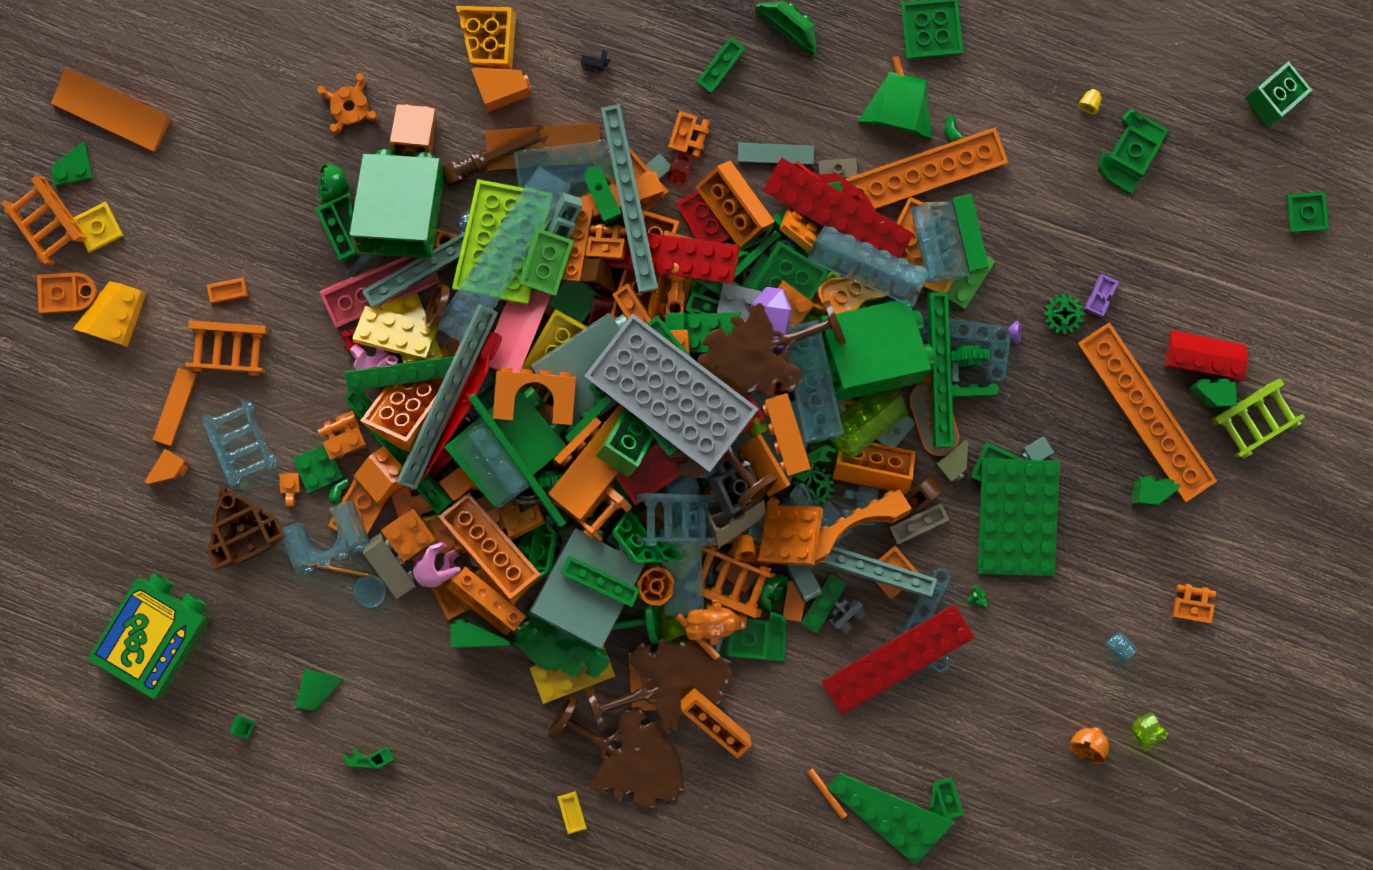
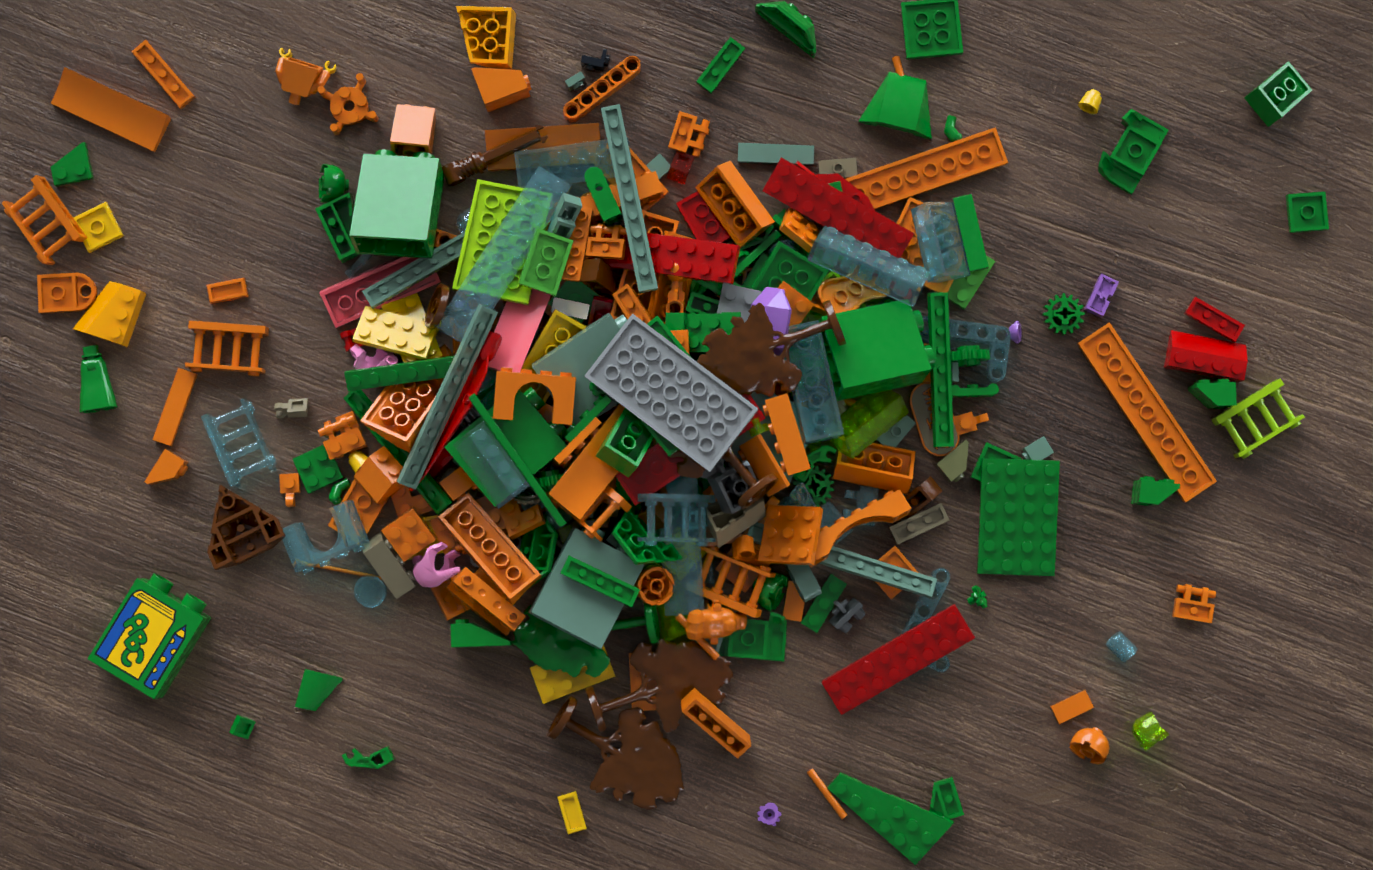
(96, 387): none -> green piece
(163, 74): none -> orange tile
(293, 408): none -> dark tan plate
(300, 77): none -> orange torso
(356, 460): none -> yellow hat
(571, 308): none -> white sticker
(575, 82): none -> sand green plate
(605, 80): none -> orange beam
(769, 808): none -> medium lavender animal
(967, 422): none -> orange plate
(1072, 706): none -> orange tile
(1214, 319): none -> red plate

